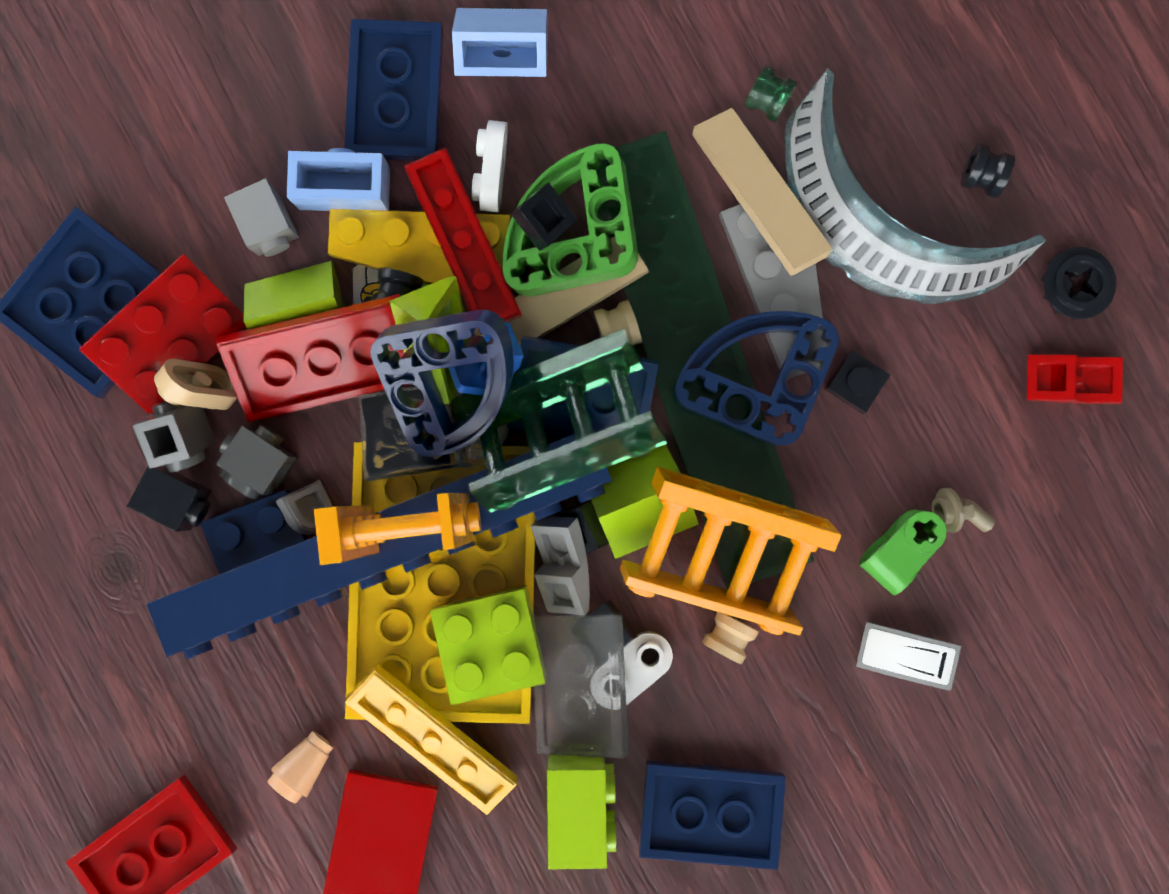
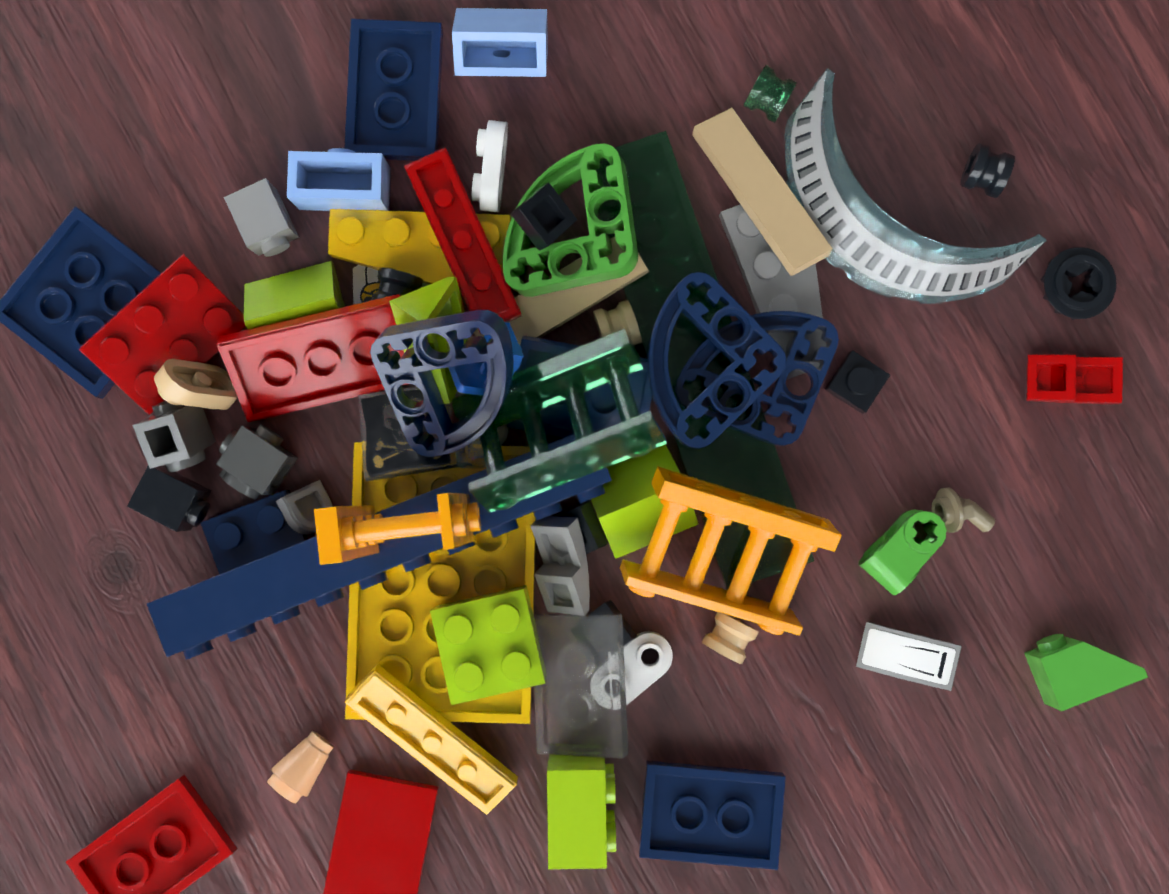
(738, 352): none -> dark blue beam
(1077, 672): none -> bright green slope

